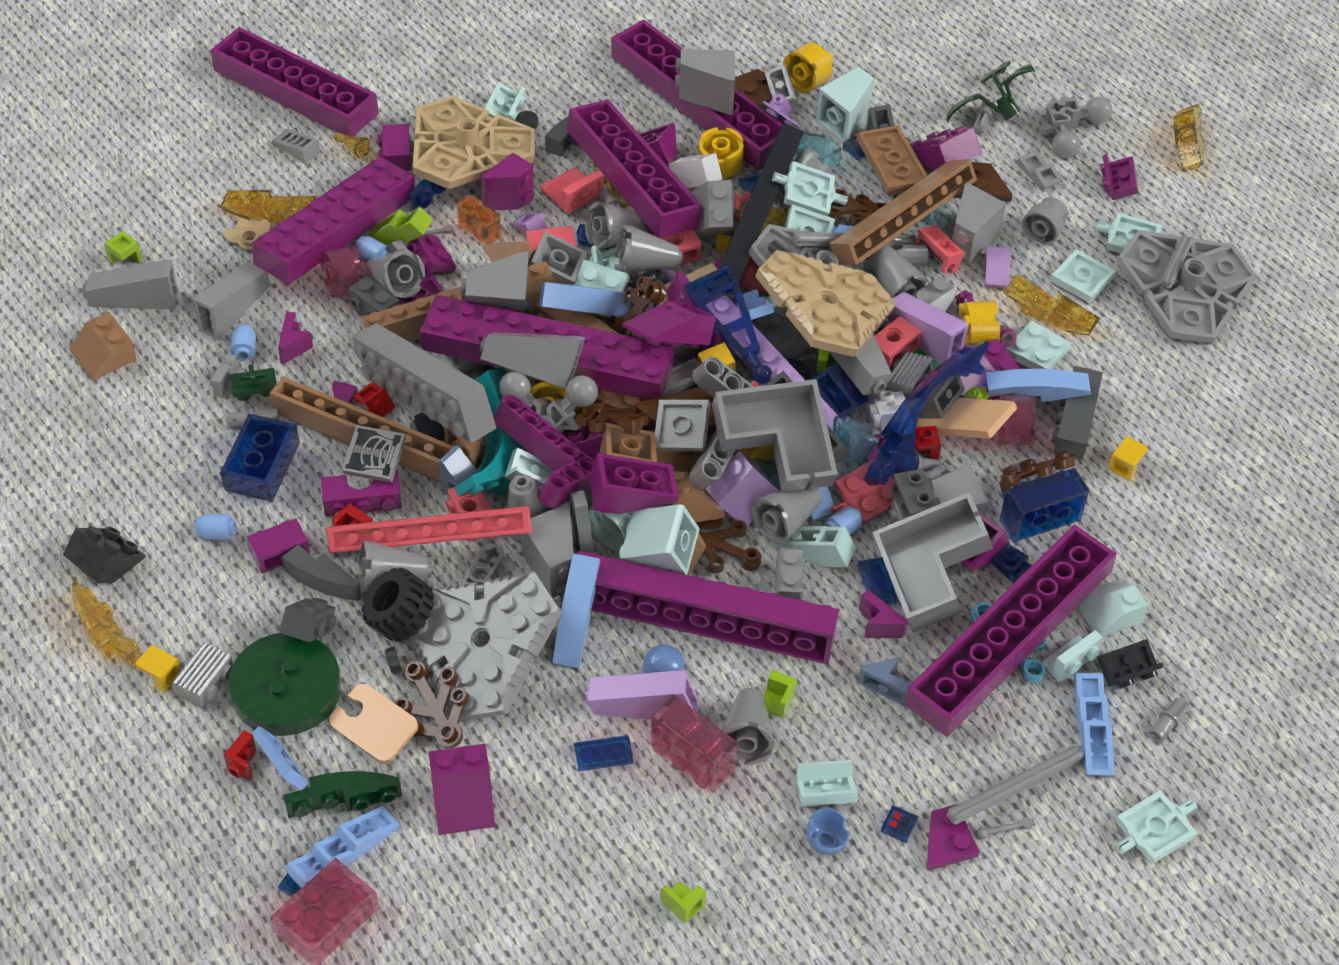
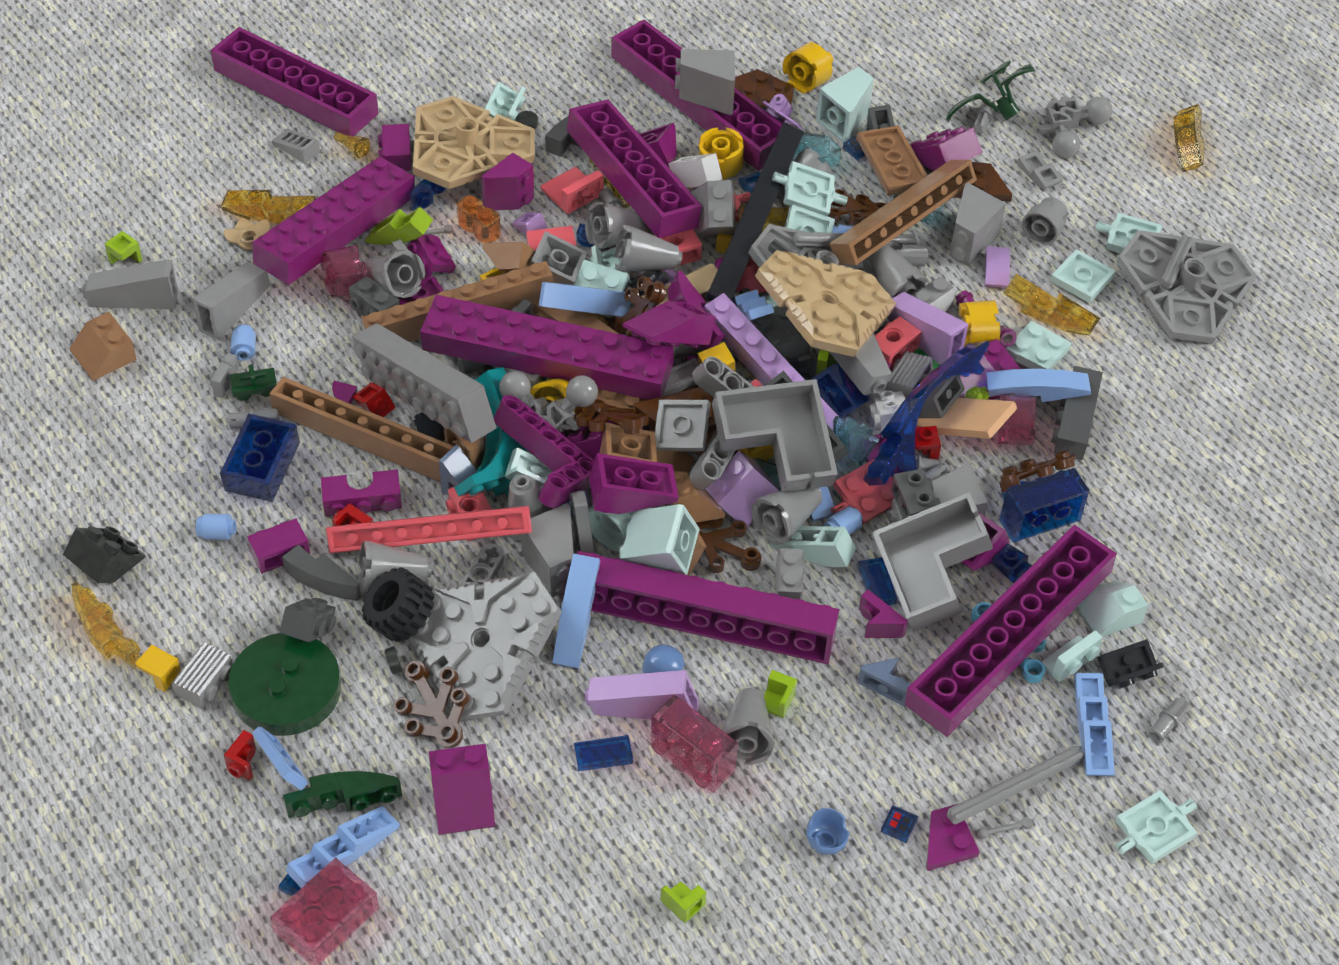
(293, 340): magenta slope -> none
(371, 248): light blue brick -> none
(374, 453): tile -> none
(381, 726): light nougat piece -> none
(499, 283): light grey slope -> none
(536, 355): light grey slope -> none
(715, 286): clear blue plate -> none
(780, 83): light grey slope -> none
(826, 783): light aqua bracket -> none
(941, 247): coral hinge -> none
(1120, 177): magenta bracket -> none
(1126, 458): yellow panel -> none

